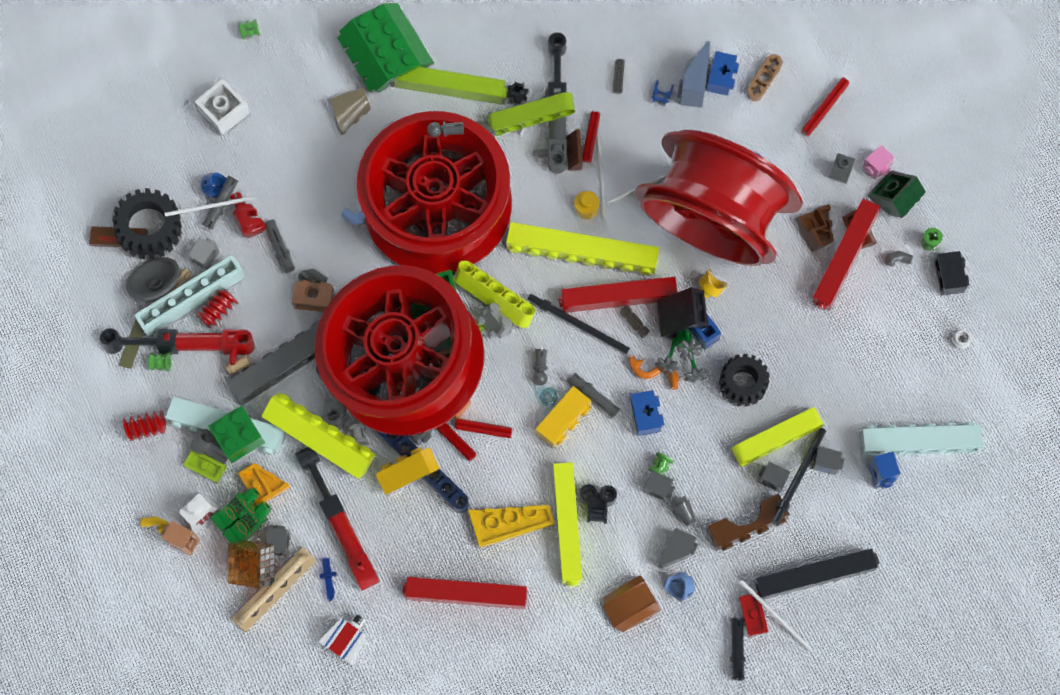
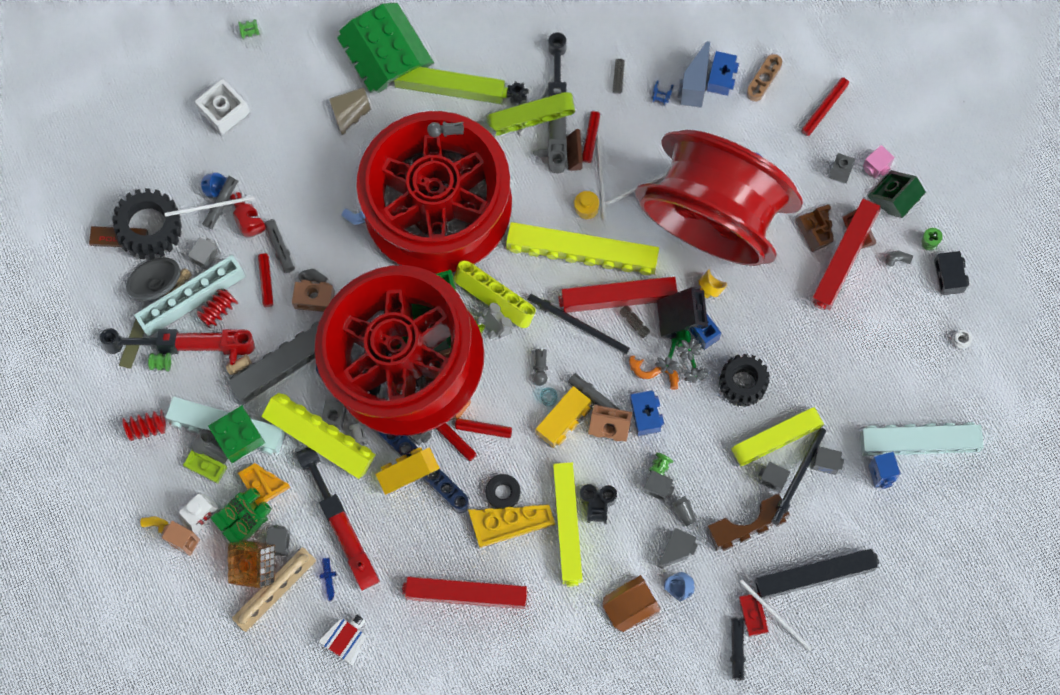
(265, 279): none -> red axle
(503, 479): none -> black tyre
(602, 416): none -> nougat brick

